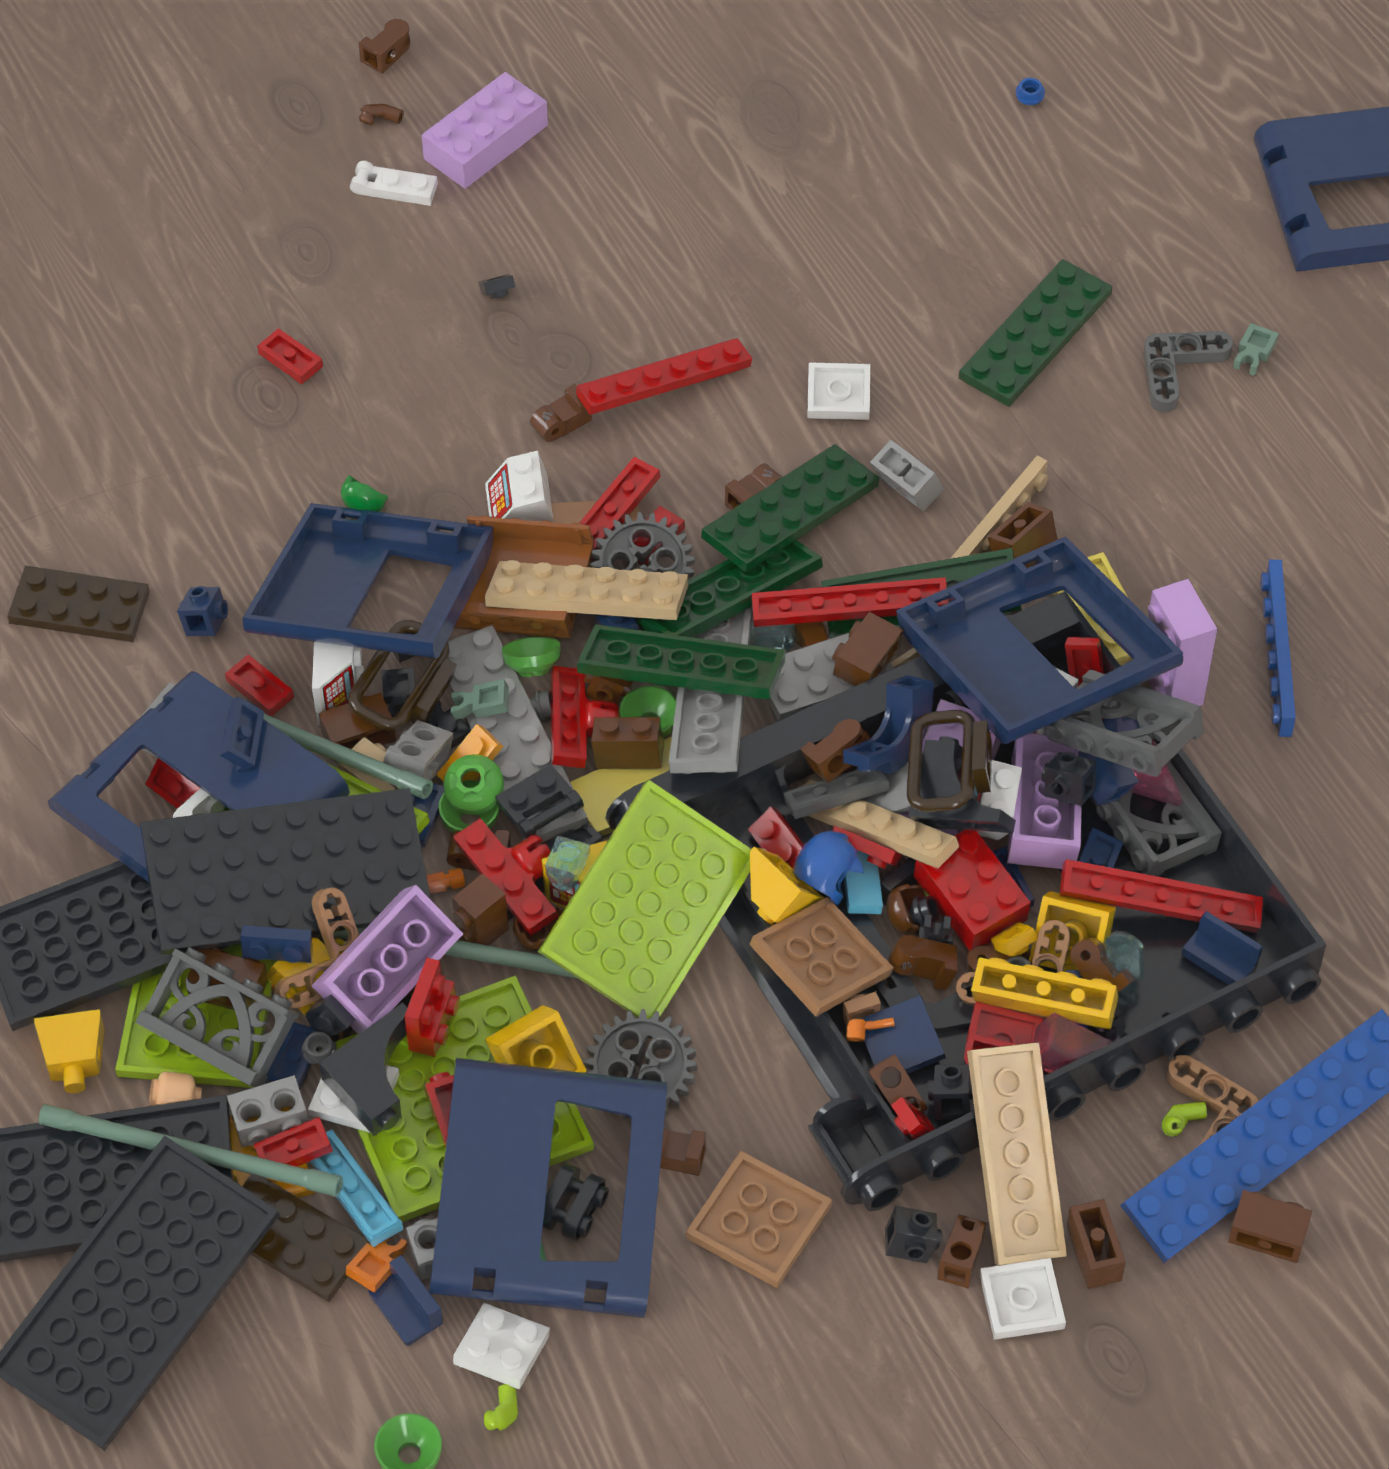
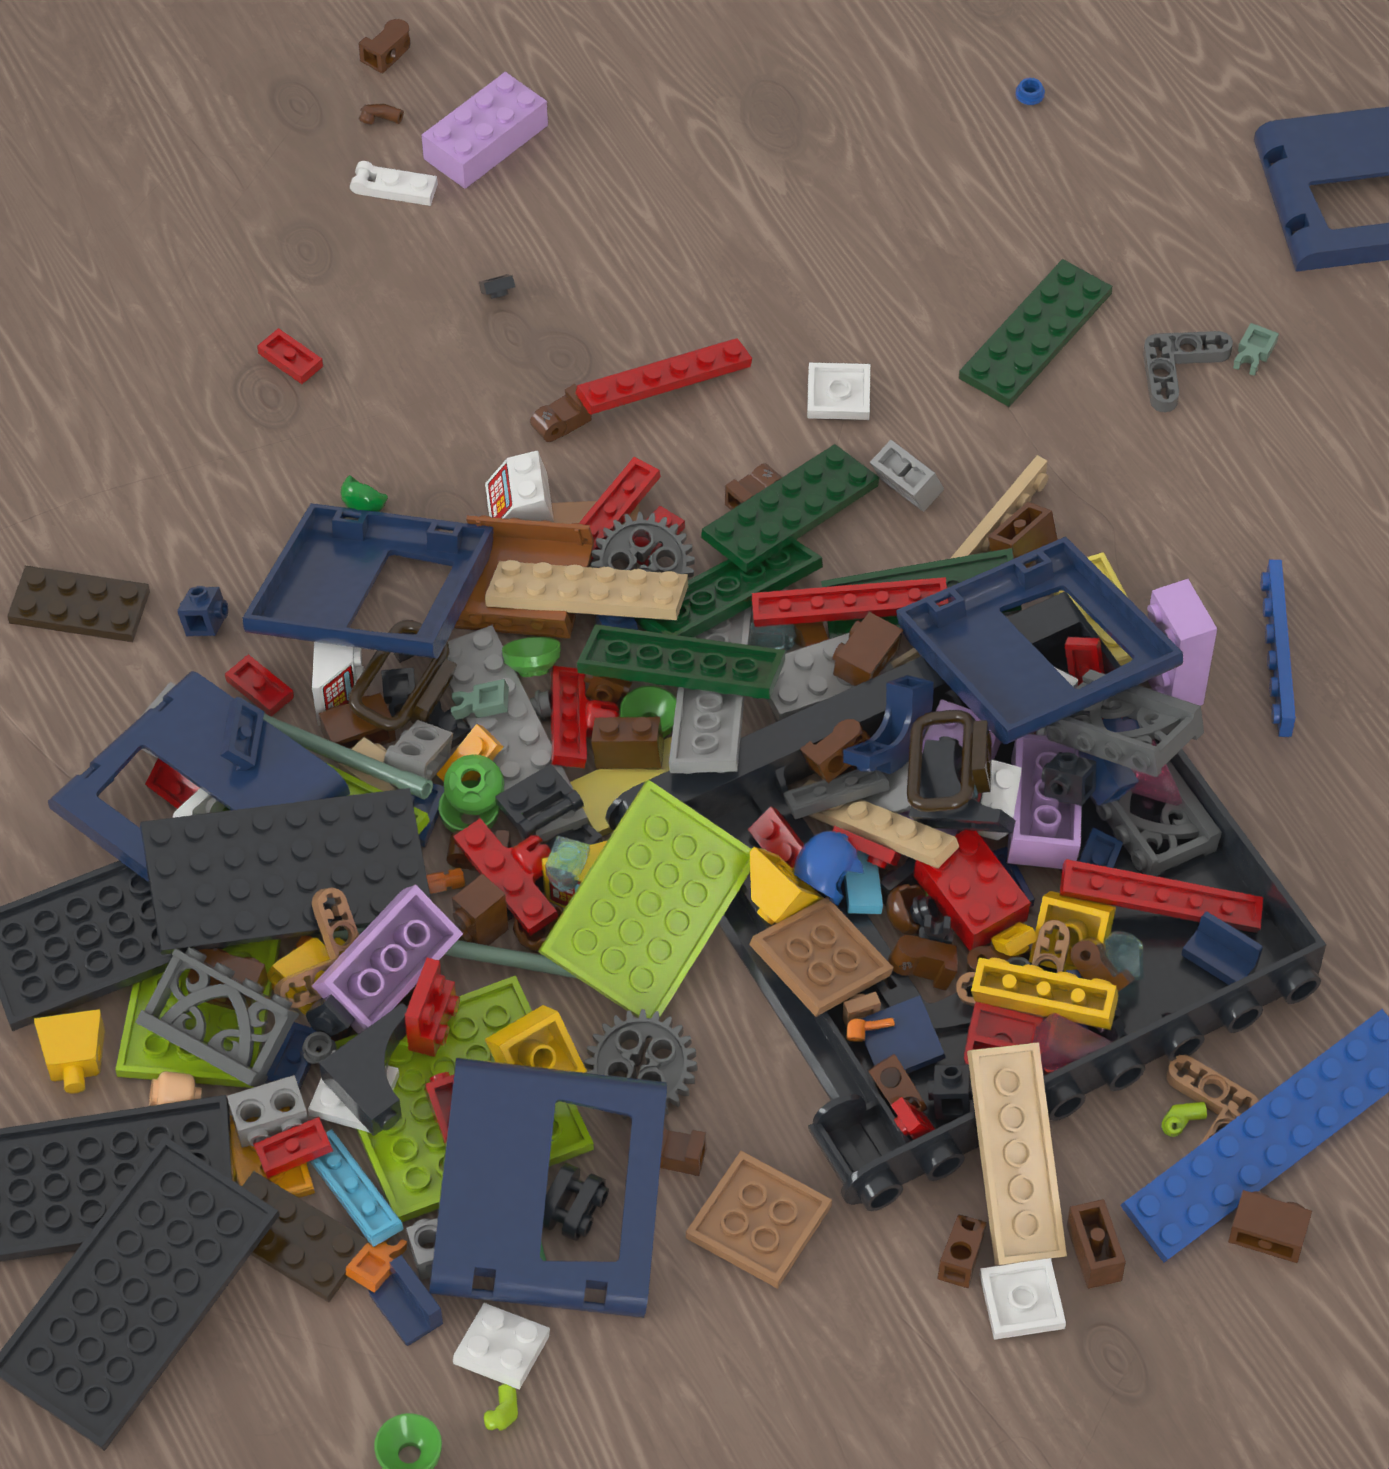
(276, 944): dark blue plate -> none
(308, 1178): sand green piece -> none
(912, 1234): black brick -> none

